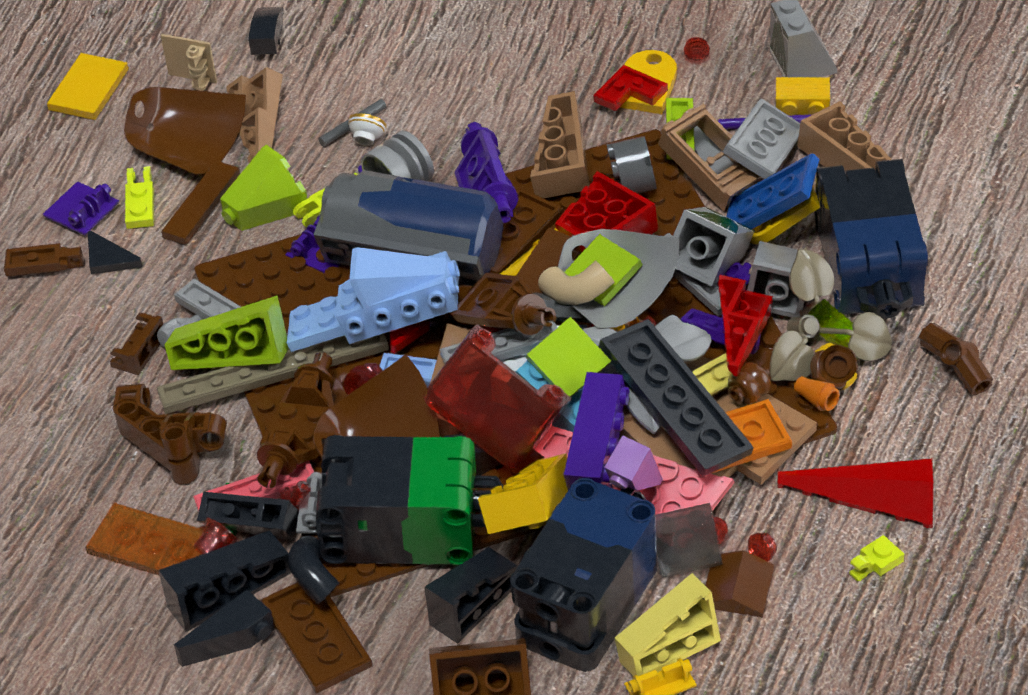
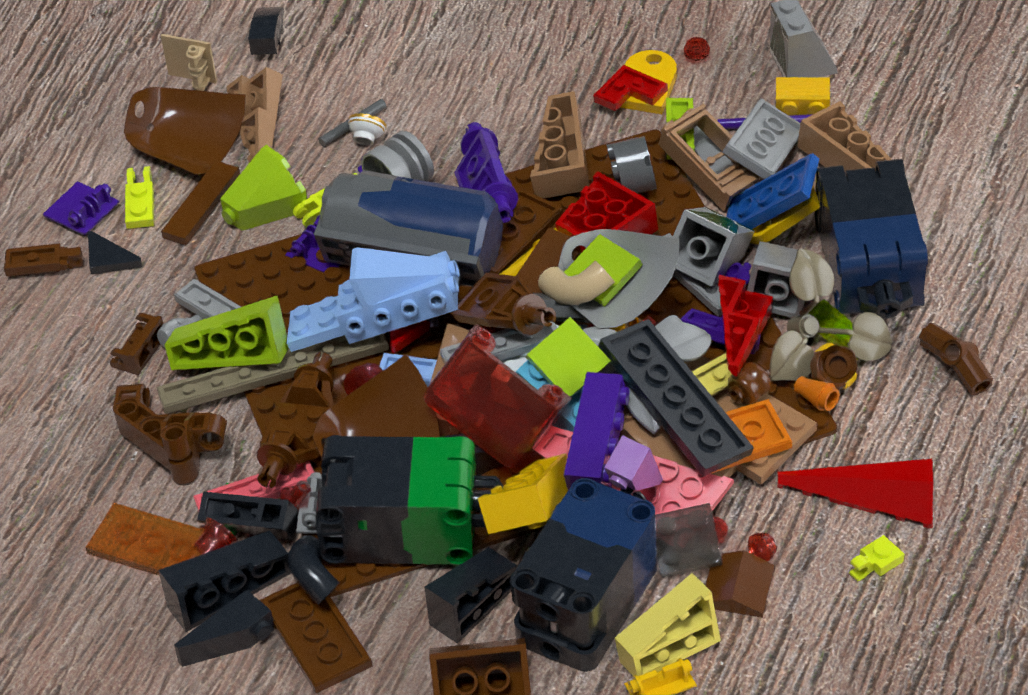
(87, 86): yellow tile -> none

